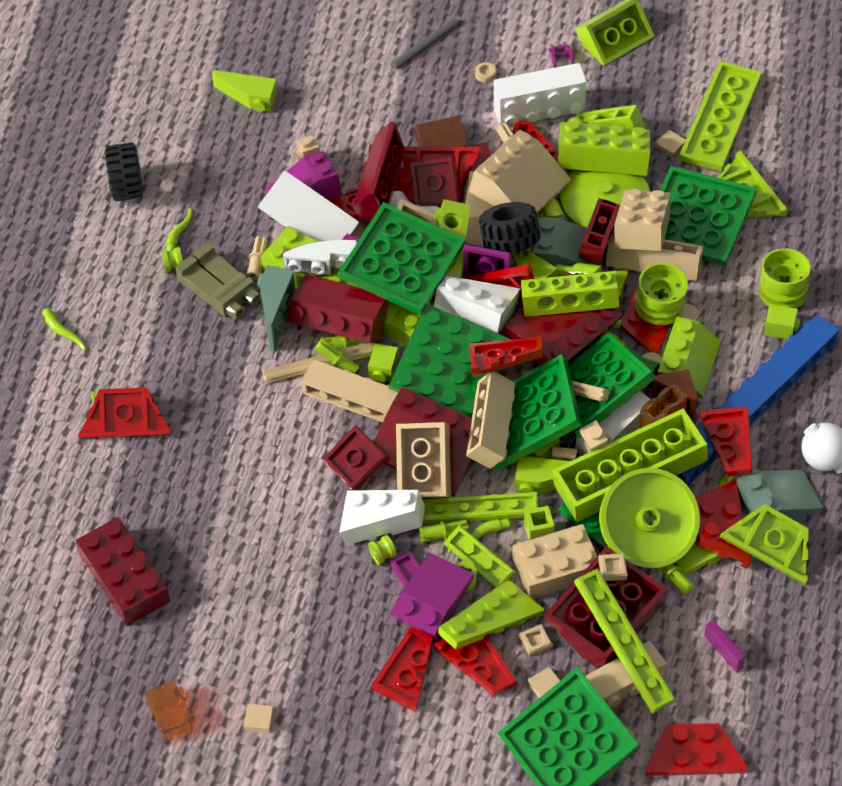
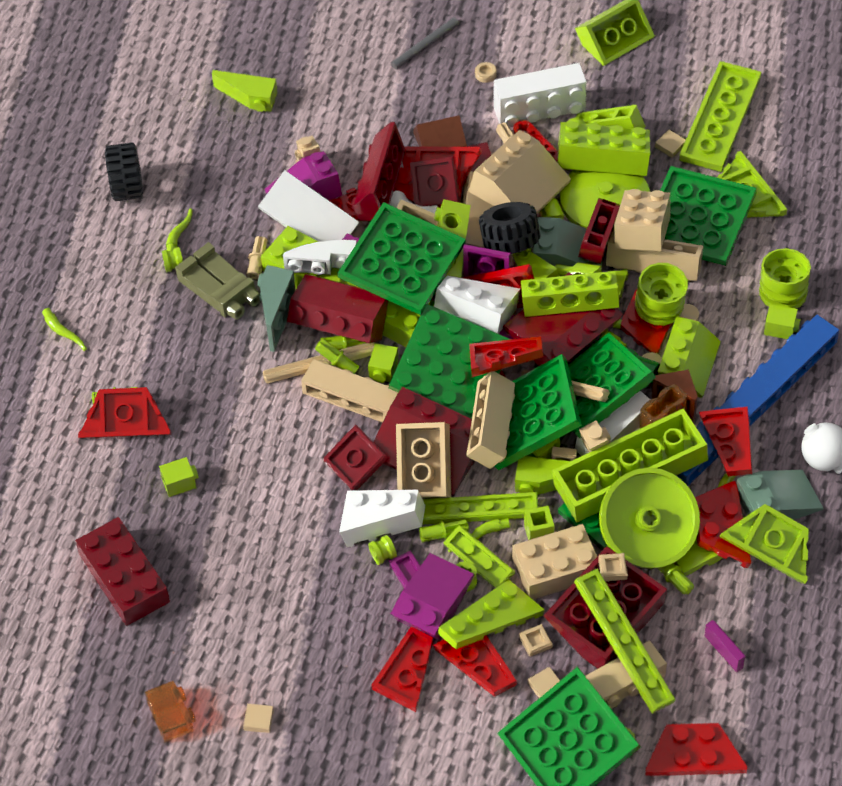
(178, 476): none -> lime brick
(567, 51): magenta piece -> none

